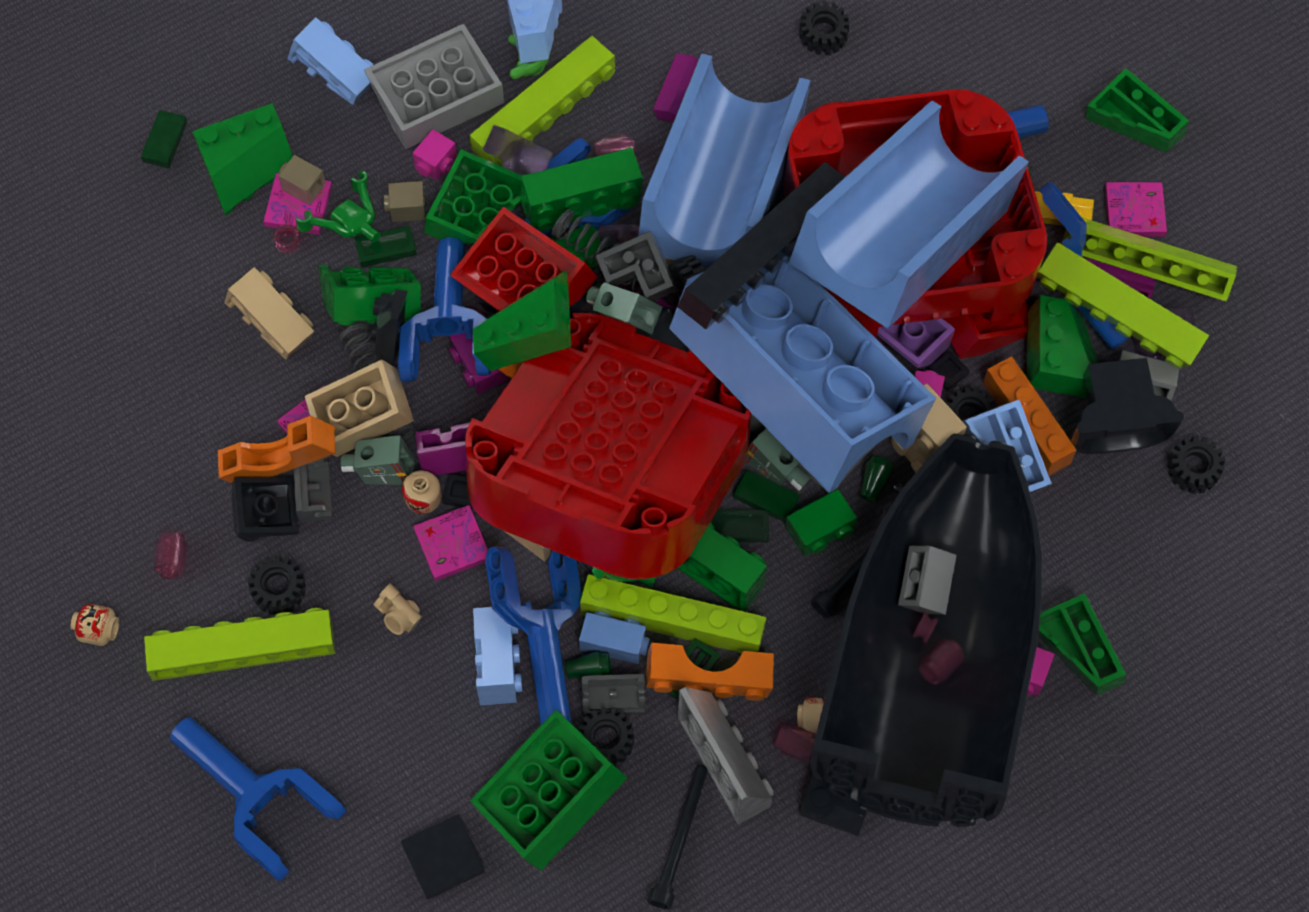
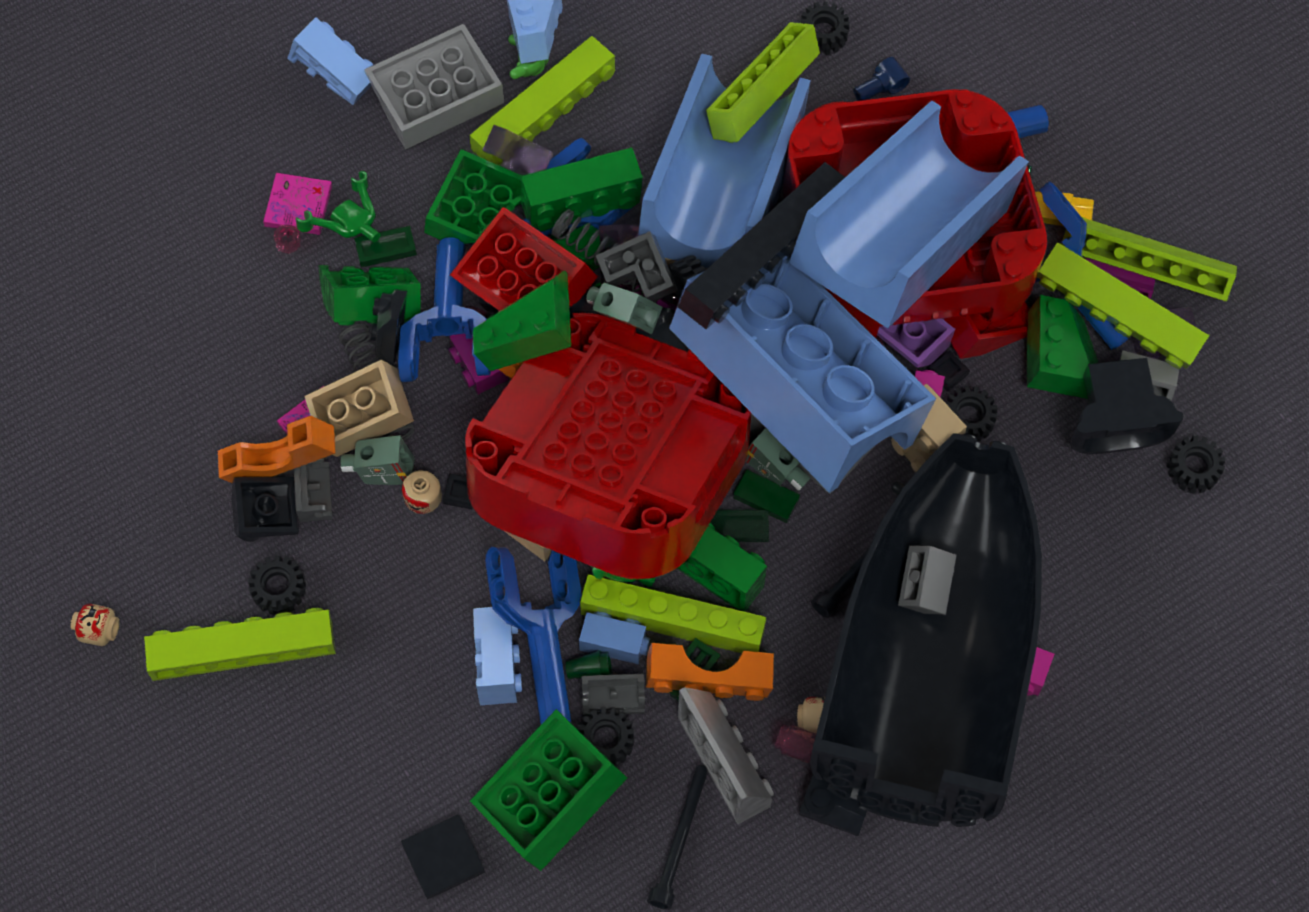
(164, 139): dark green tile -> none
(170, 555): clear pink brick -> none
(243, 154): green wedge -> none
(250, 790): blue piece -> none
(270, 312): tan wedge -> none
(301, 179): dark tan brick -> none
(400, 613): tan plate -> none
(405, 201): dark tan brick -> none
(434, 155): dark pink brick -> none
(442, 452): magenta brick -> none
(451, 543): dark pink tile -> none
(613, 143): clear pink brick -> none
(675, 87): magenta piece -> none
(763, 82): none -> lime brick
(821, 523): green brick -> none
(876, 476): dark green cone -> none
(887, 77): none -> dark blue pin
(925, 627): clear pink bush -> none
(941, 661): clear pink brick -> none
(1007, 384): orange arch -> none
(1011, 427): light blue wedge -> none
(1081, 644): green wedge -> none
(1136, 207): dark pink tile -> none
(1137, 112): green wedge -> none

